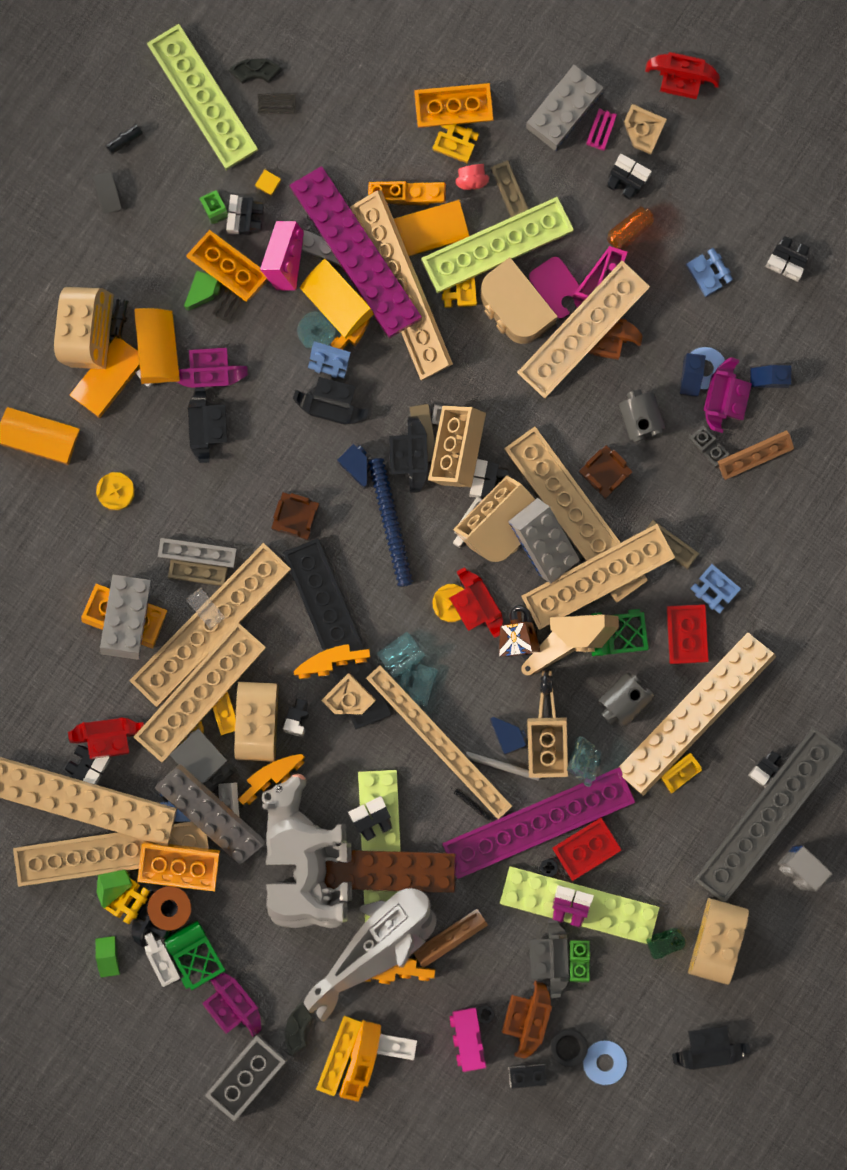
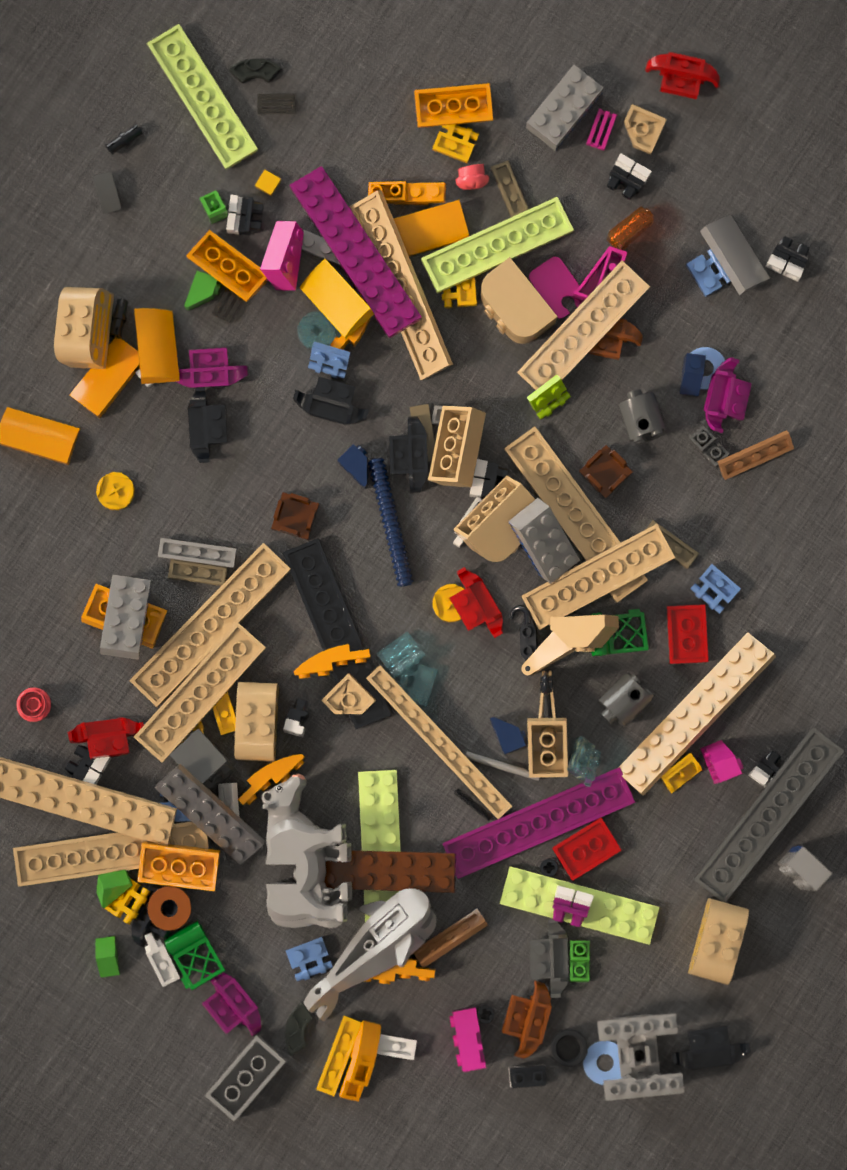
(33, 704): none -> coral piece
(205, 608): clear tile -> none
(307, 953): none -> medium blue plate
(363, 821): black hips -> none
(517, 637): torso -> none
(545, 394): none -> lime plate
(641, 1076): none -> light grey piece
(664, 944): clear green piece -> none
(721, 762): none -> dark pink wedge
(734, 254): none -> light grey slope
(771, 376): dark blue slope -> none

